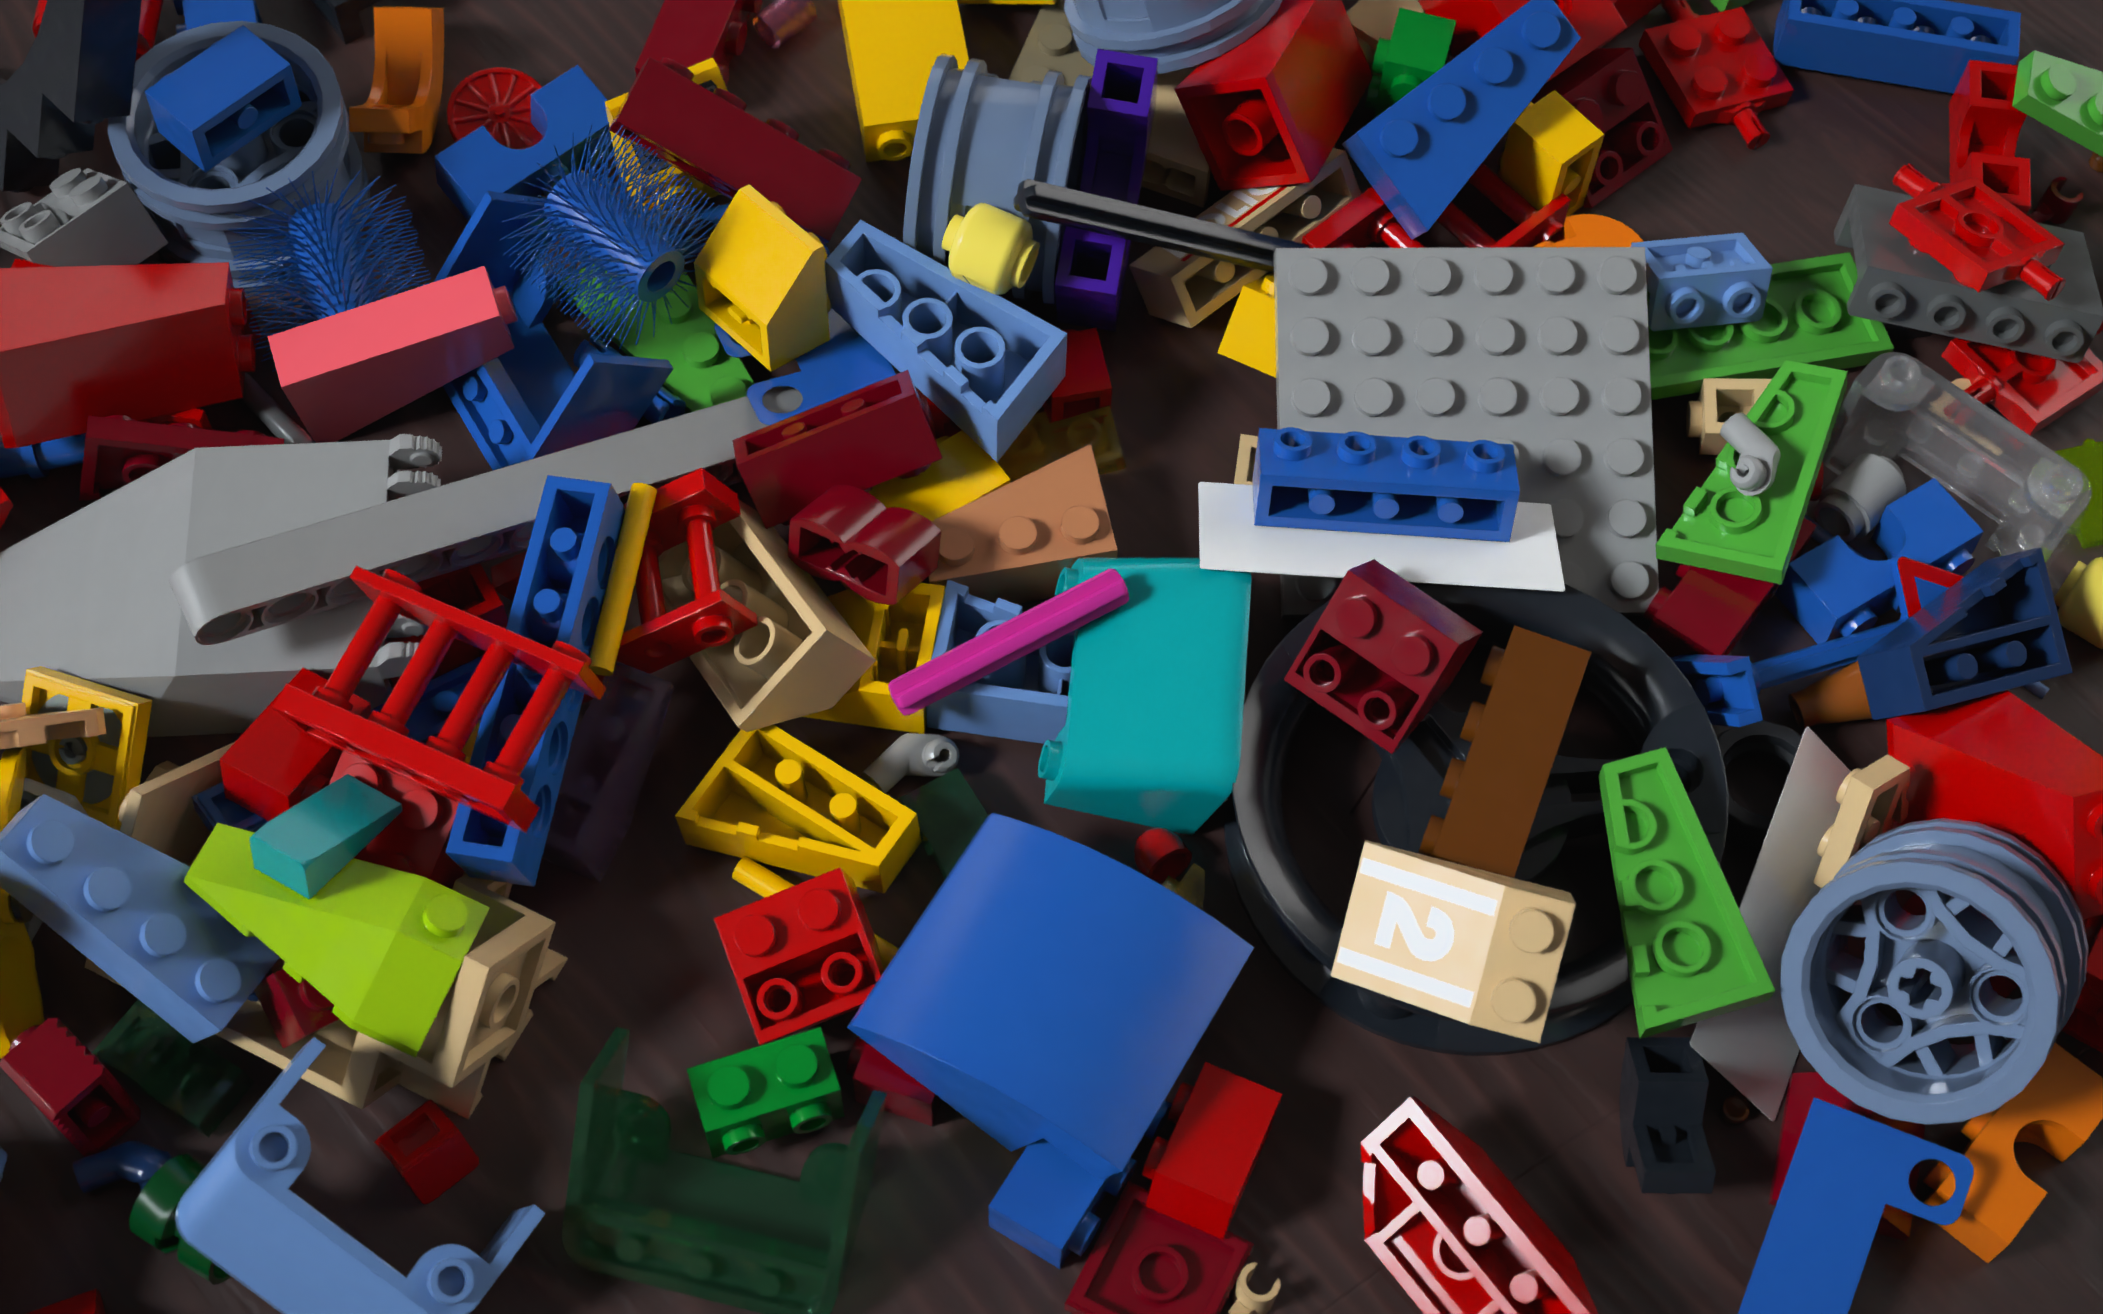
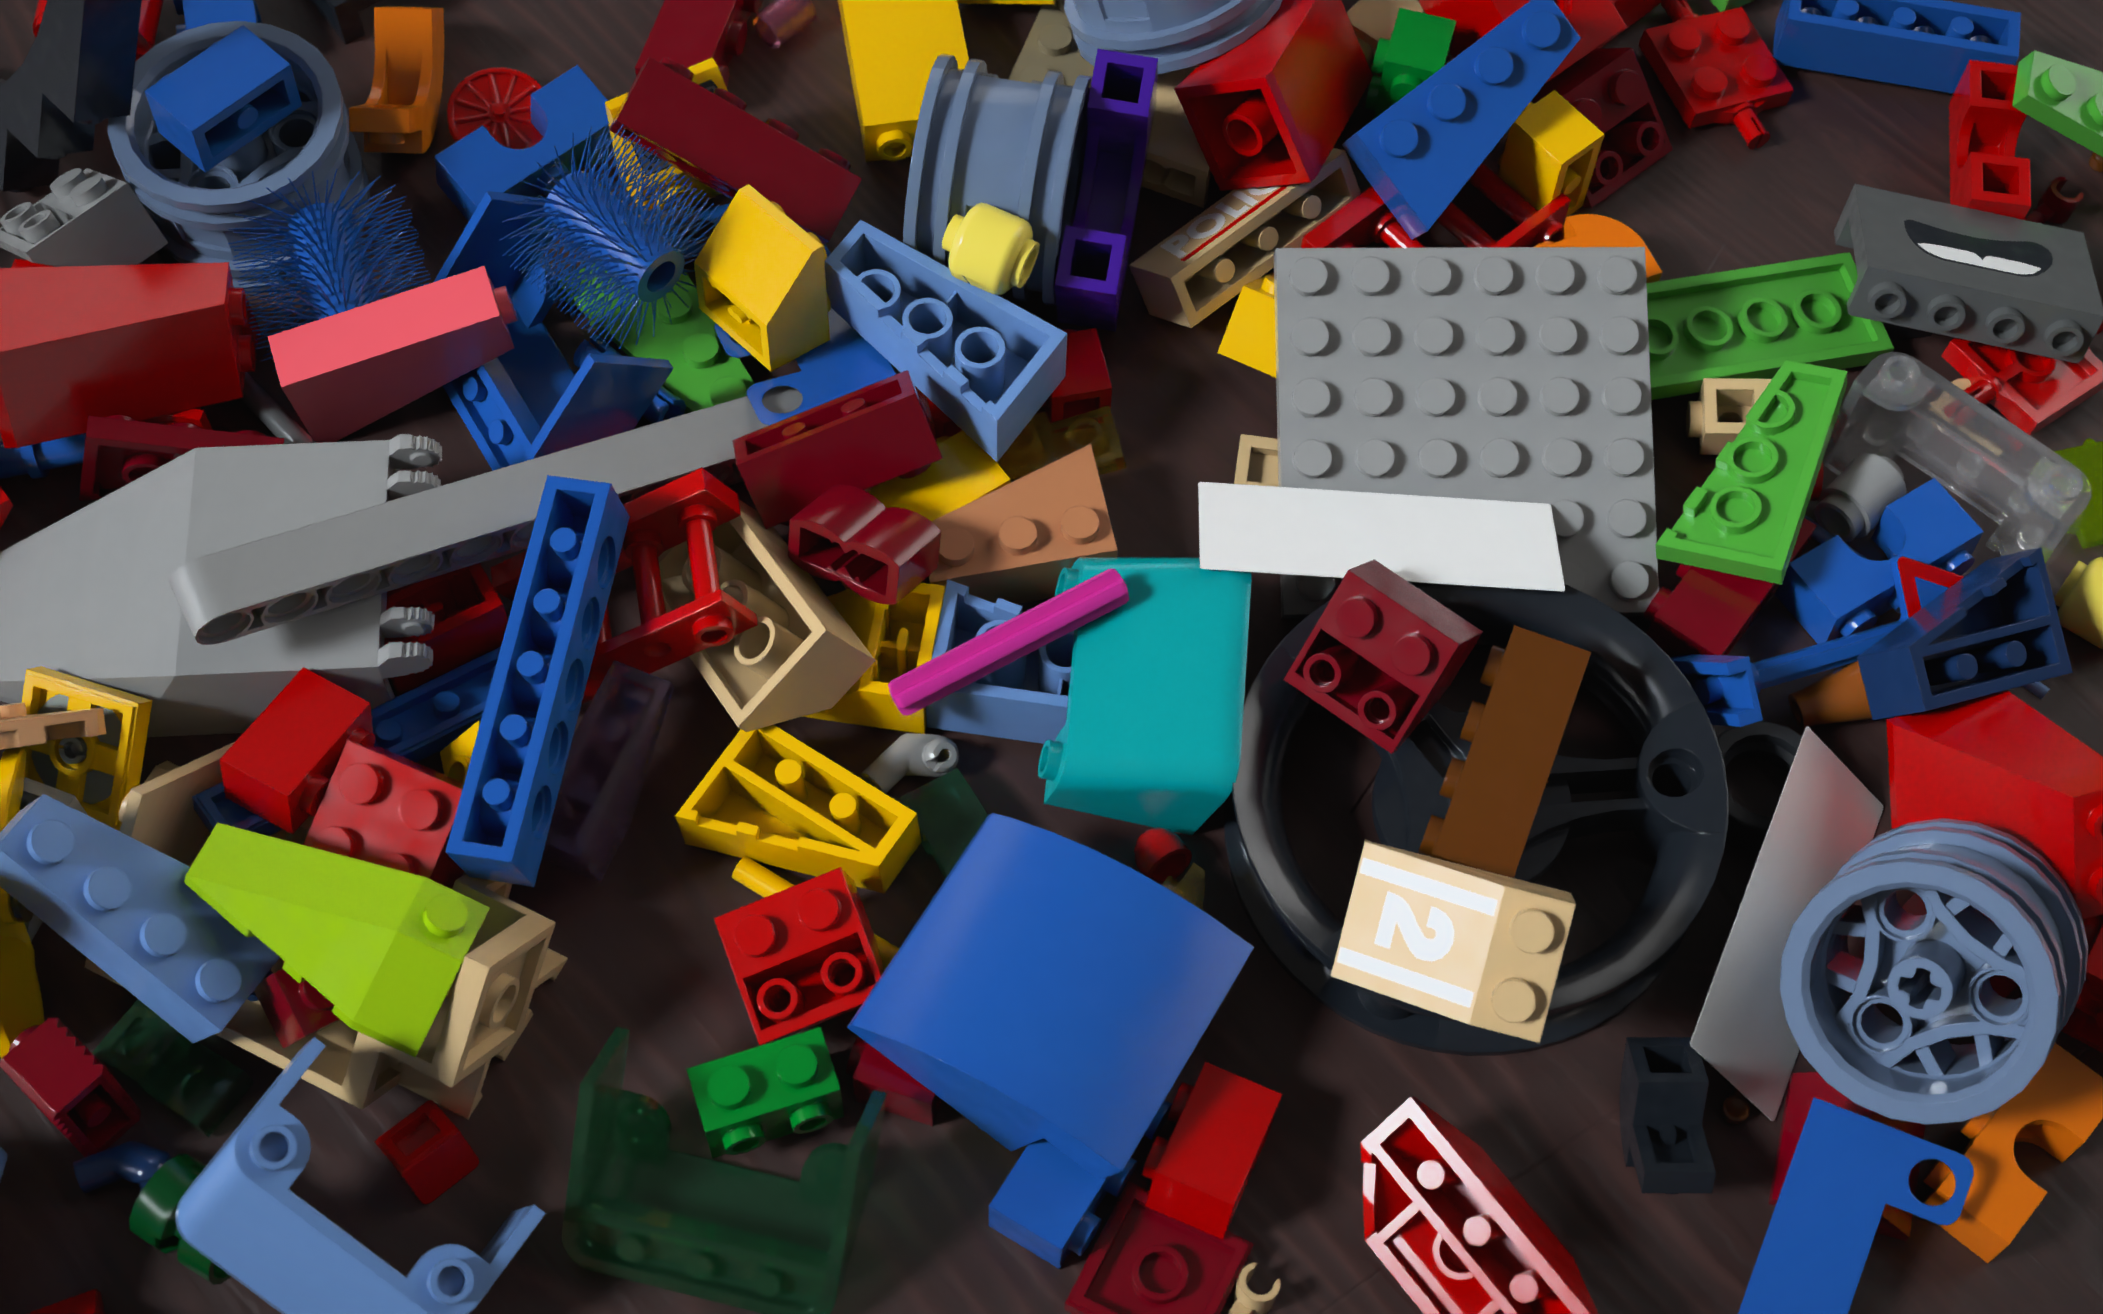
(321, 834): teal slope -> none
(440, 761): red fence -> none
(622, 579): yellow bar -> none
(1148, 225): black axle -> none
(1385, 484): blue brick -> none
(1677, 914): bright green wing -> none
(1704, 281): medium blue bracket -> none
(1757, 457): light grey arm -> none
(1867, 809): tan wing -> none
(1976, 233): red plate -> none

